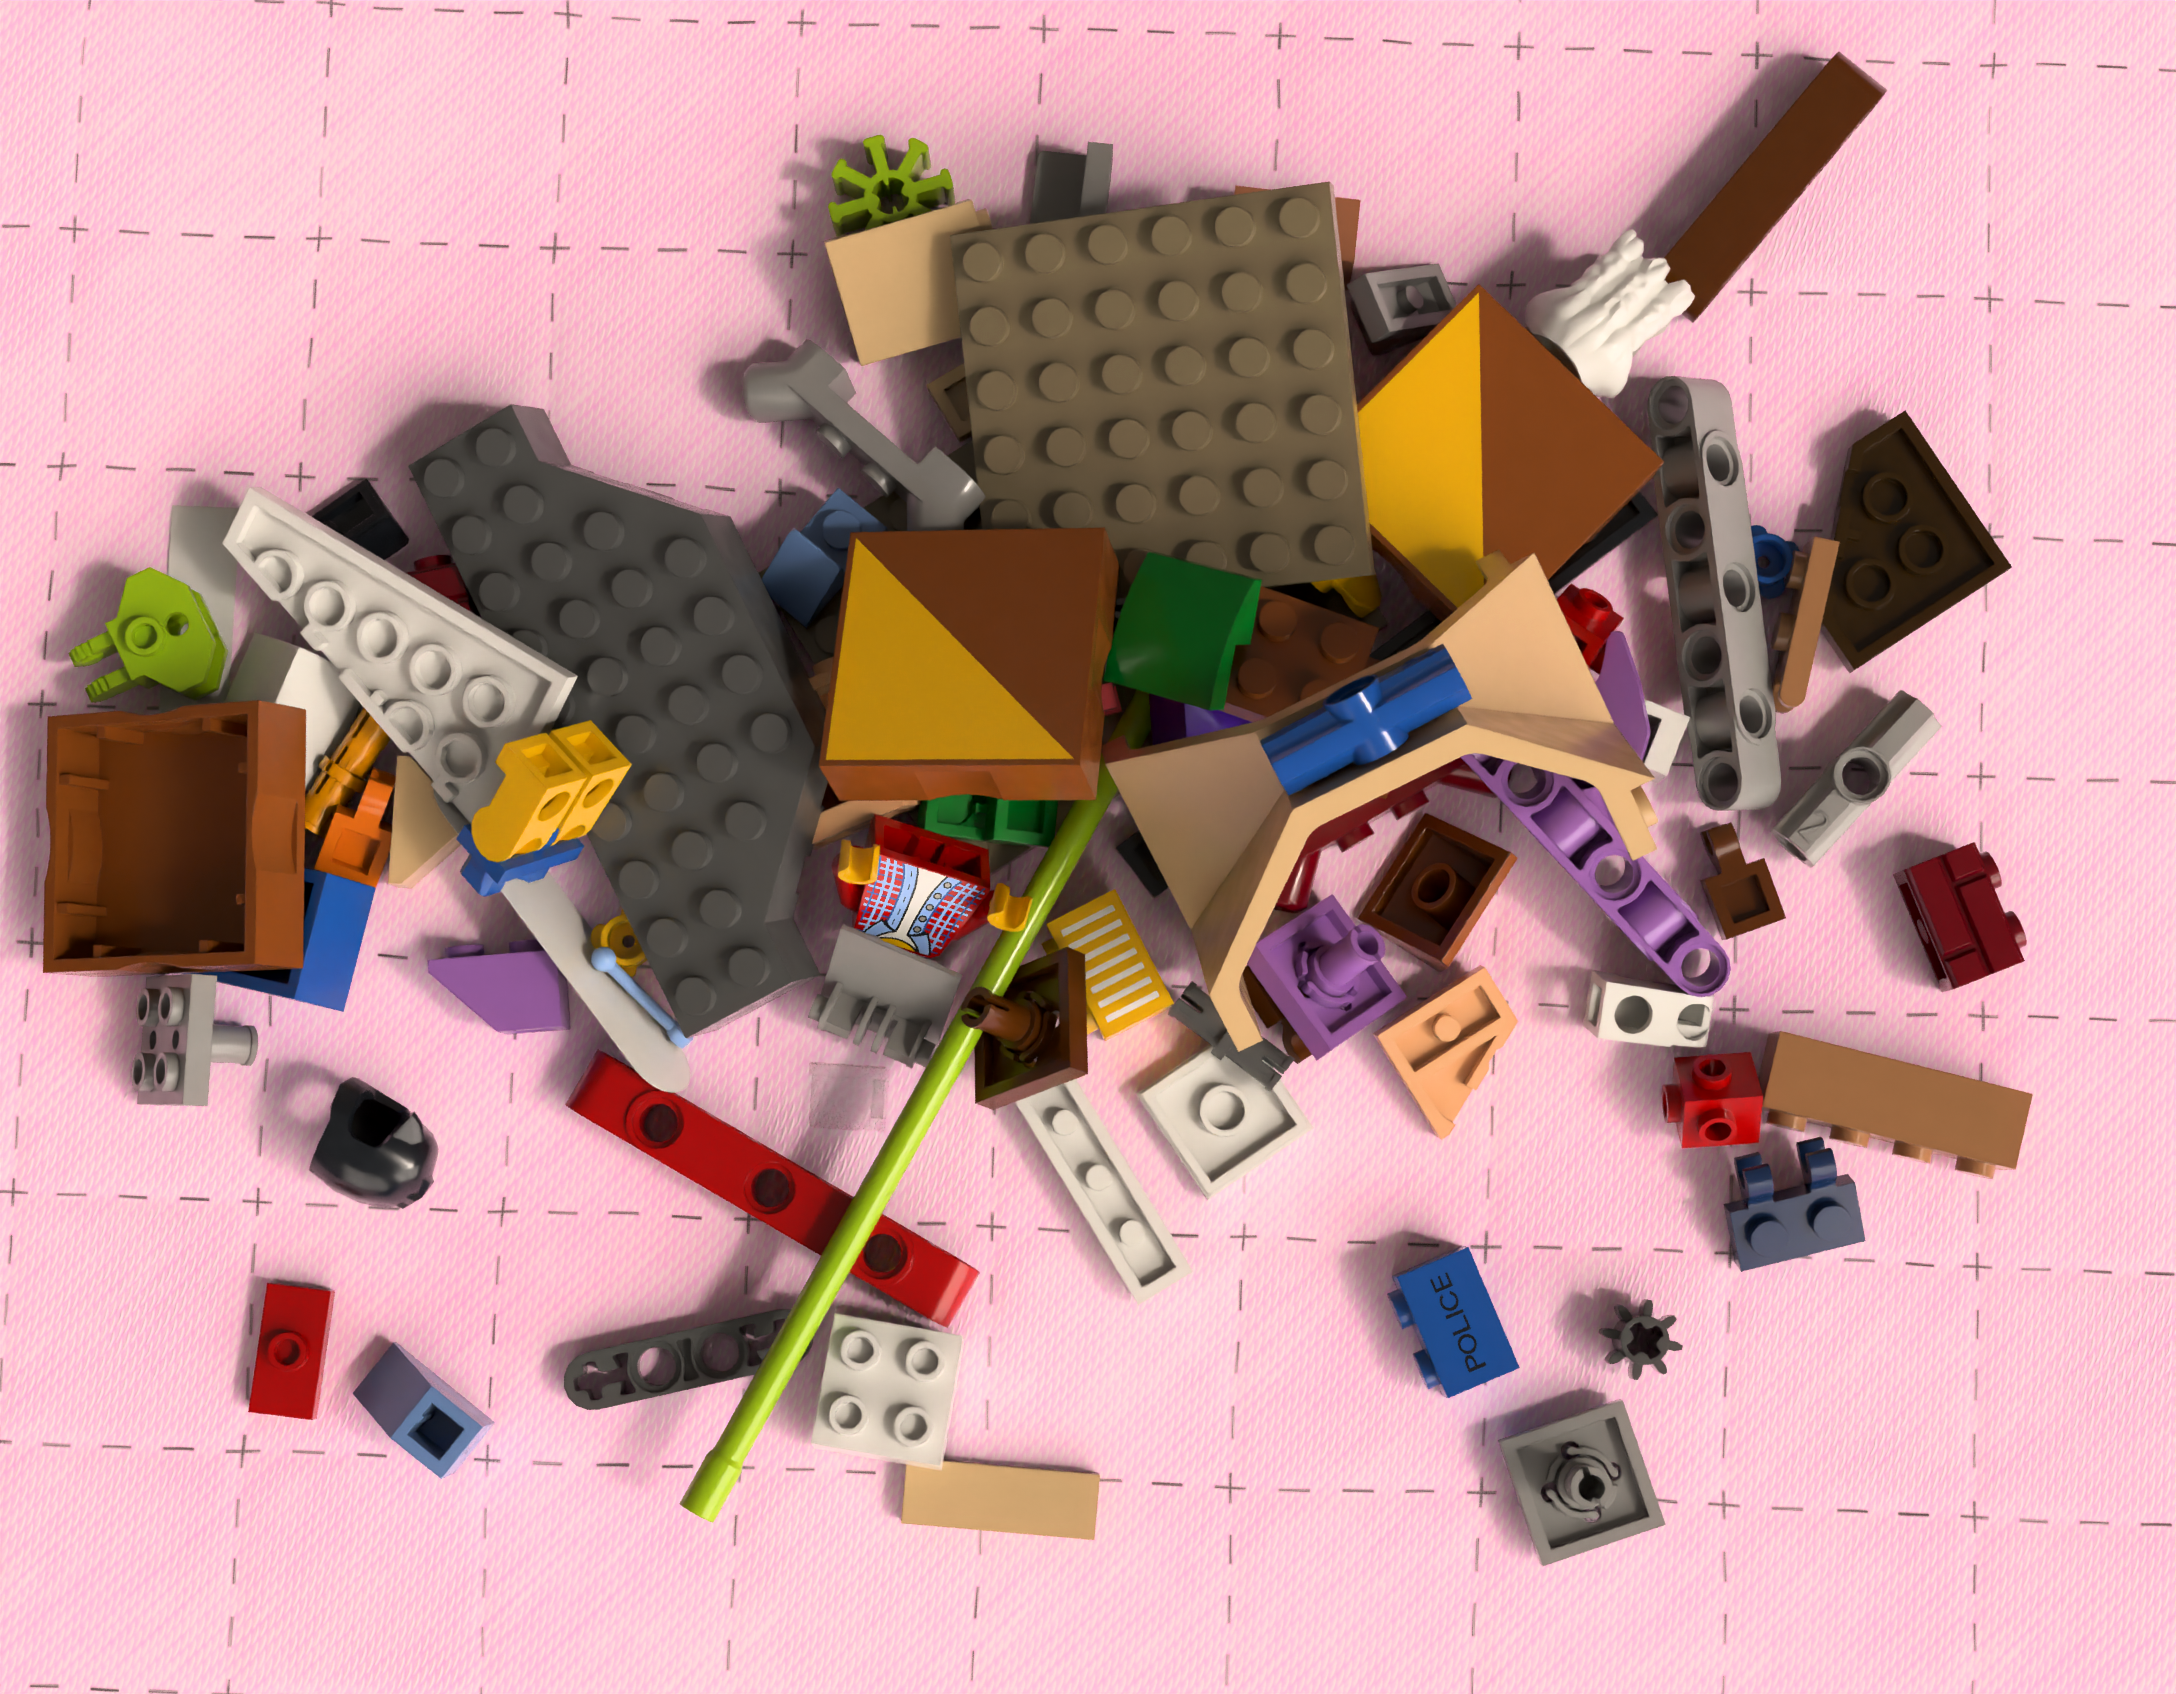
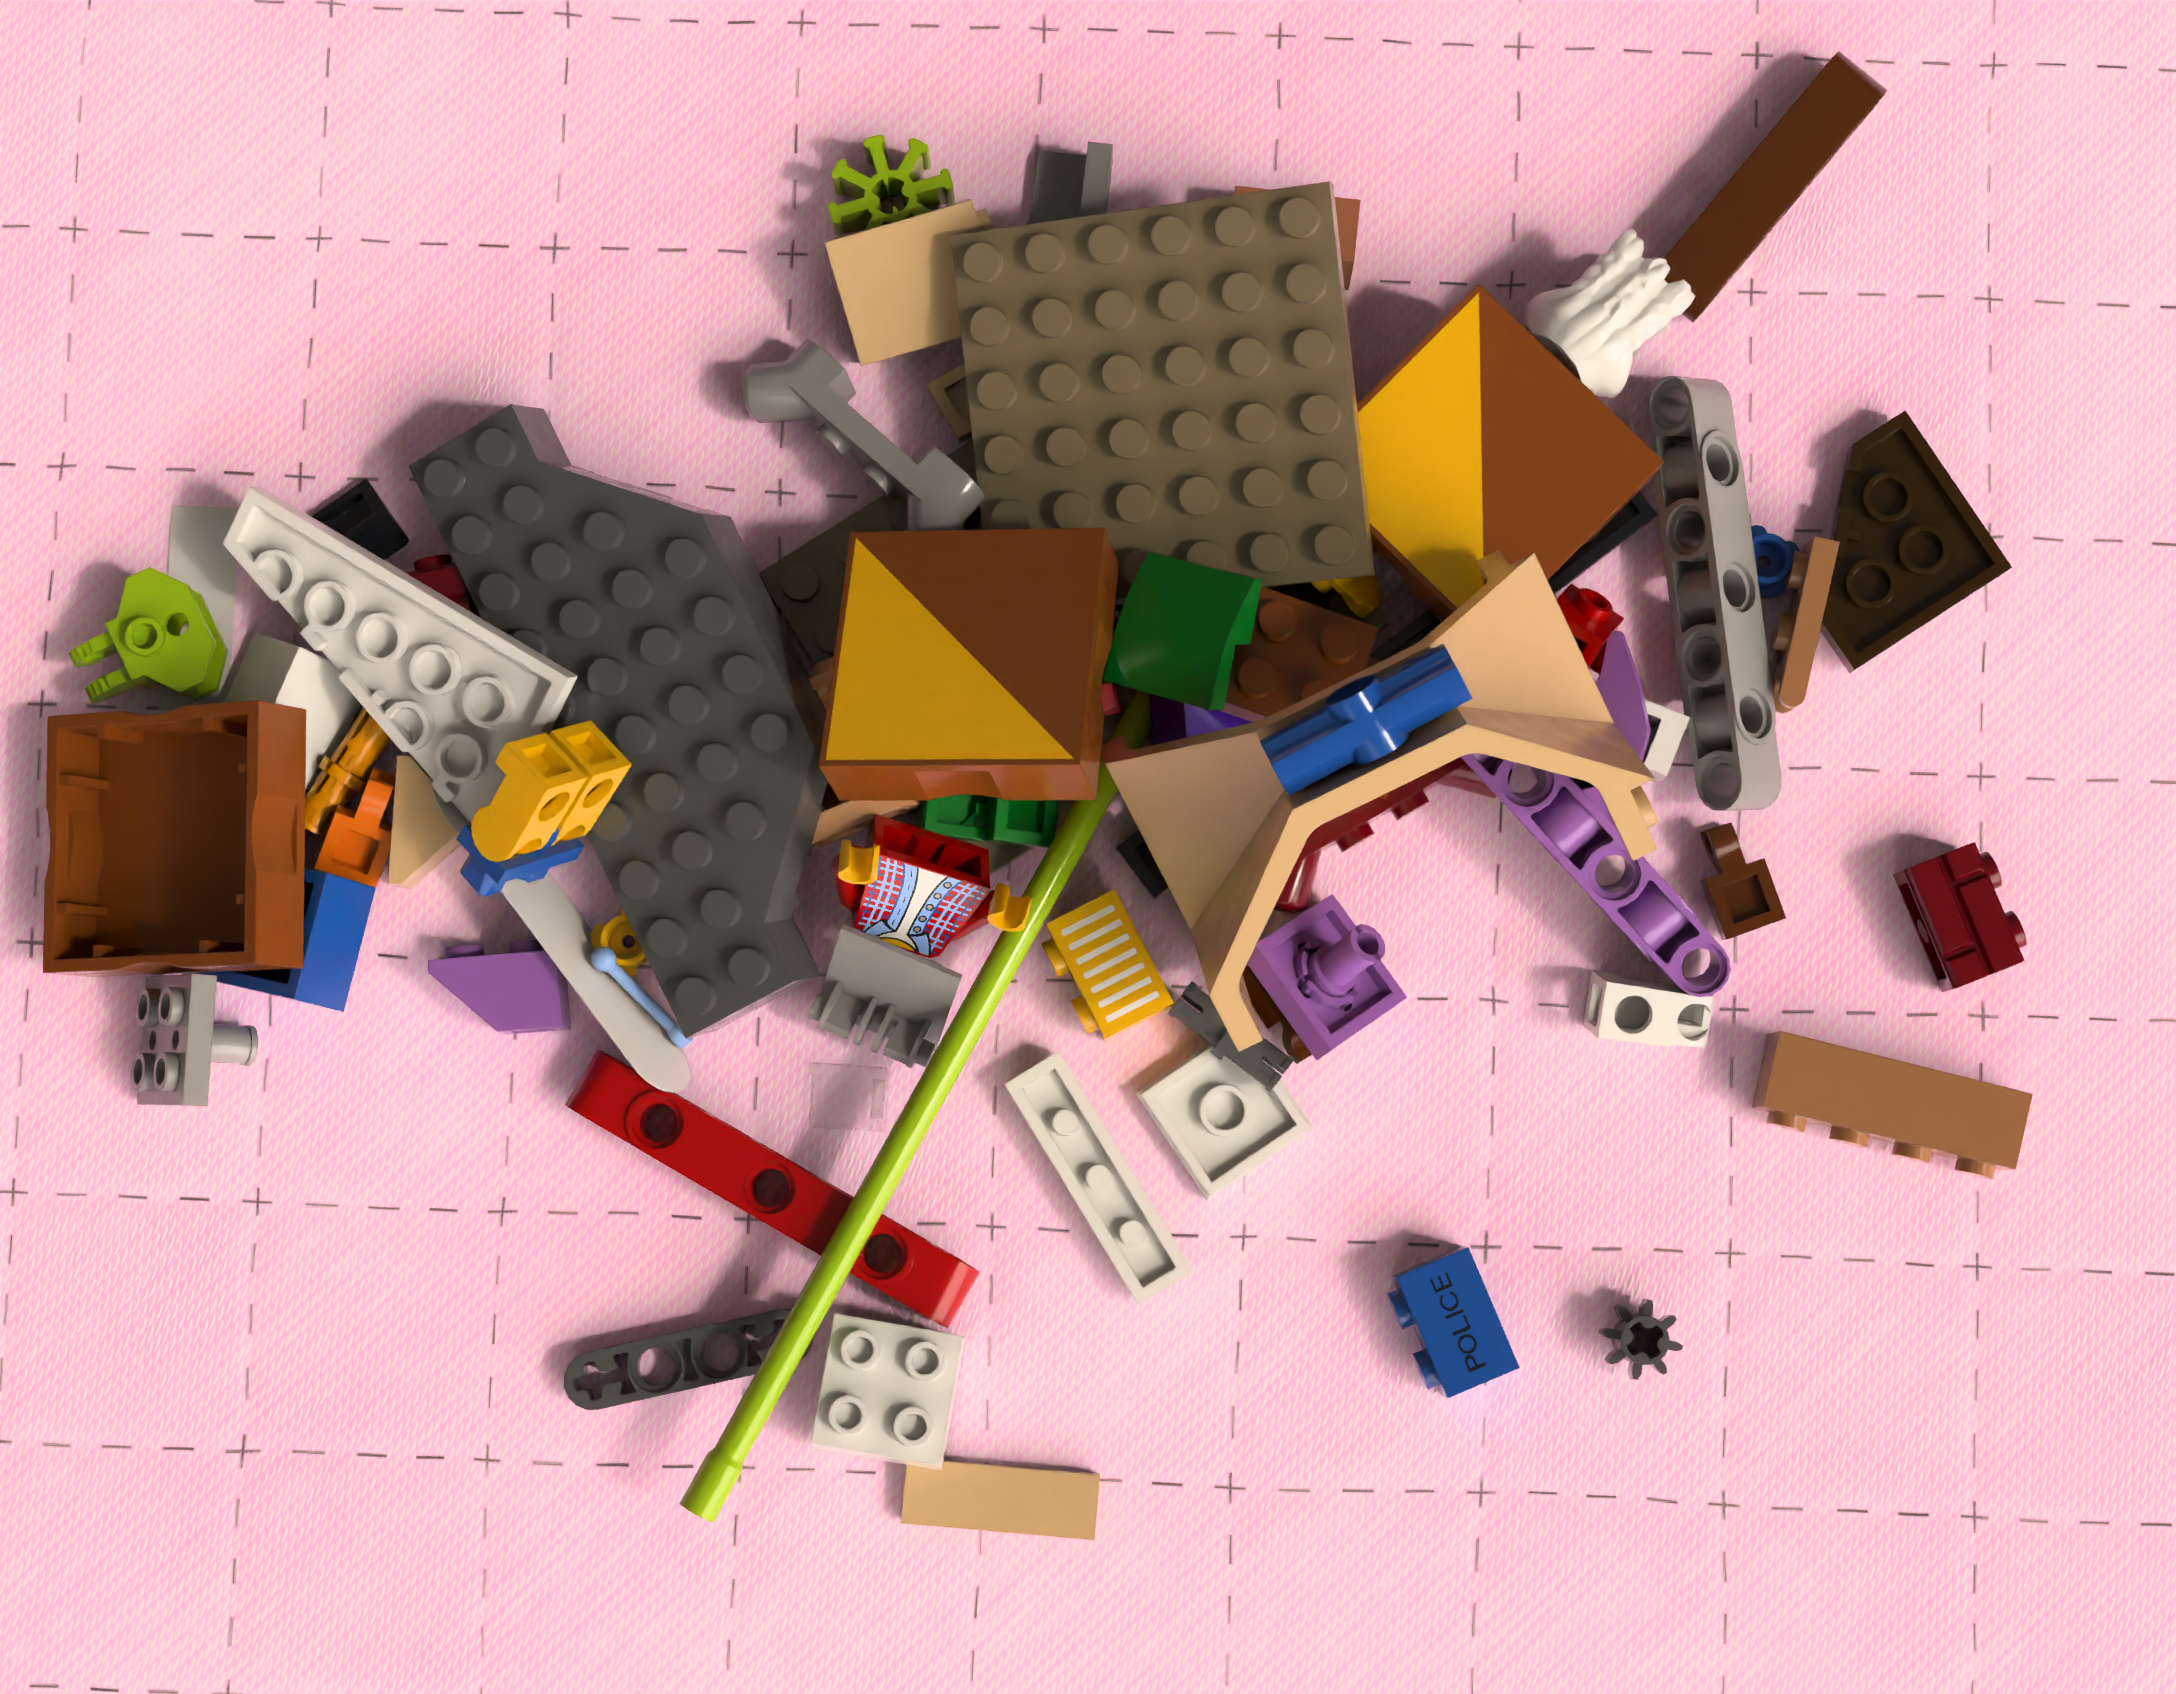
(291, 1351): red plate -> none
(374, 1149): black piece -> none
(422, 1411): medium blue slope -> none
(813, 561): medium blue slope -> none
(1022, 1029): reddish brown plate -> none
(1399, 305): light grey slope -> none
(1436, 890): dark orange slope -> none
(1447, 1045): light nougat wing -> none
(1625, 1504): light grey plate -> none
(1714, 1100): red brick -> none
(1796, 1220): dark blue plate -> none
(1883, 752): light grey piece -> none

